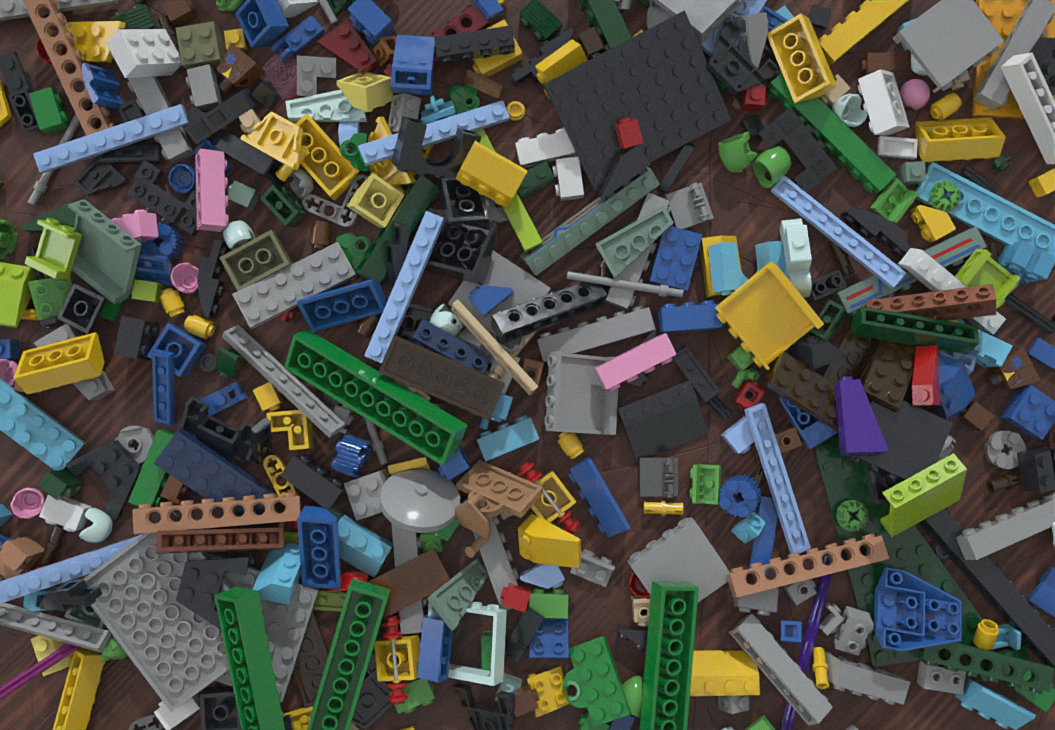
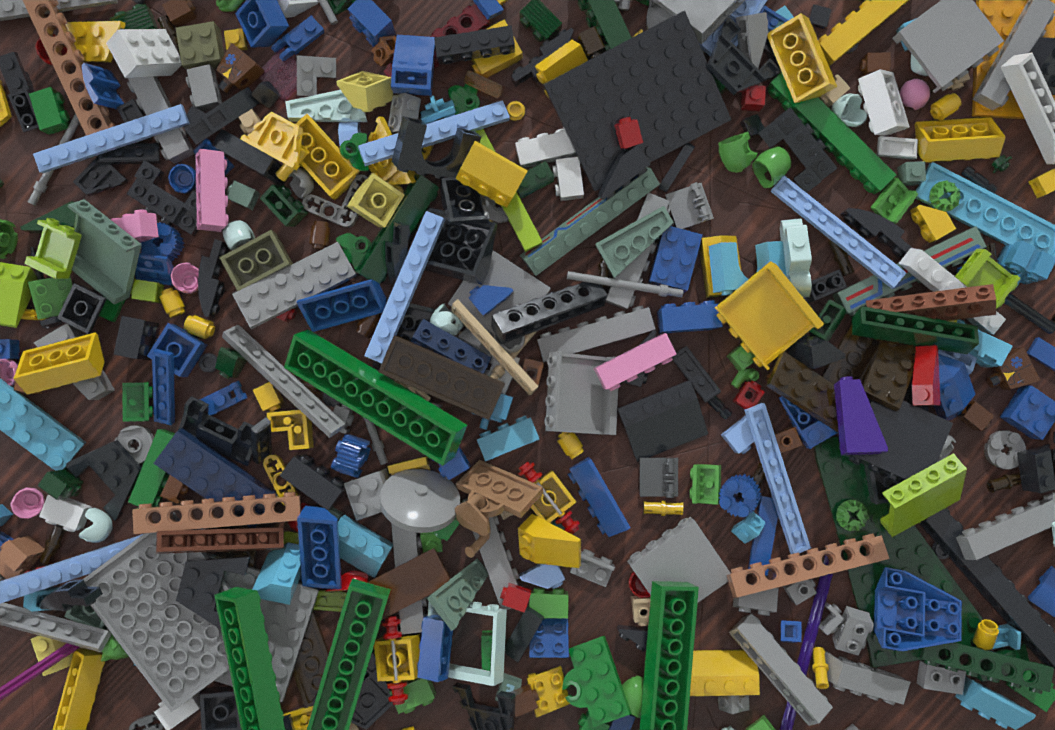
(136, 402): none -> green bracket
(349, 46): dark red wing -> none

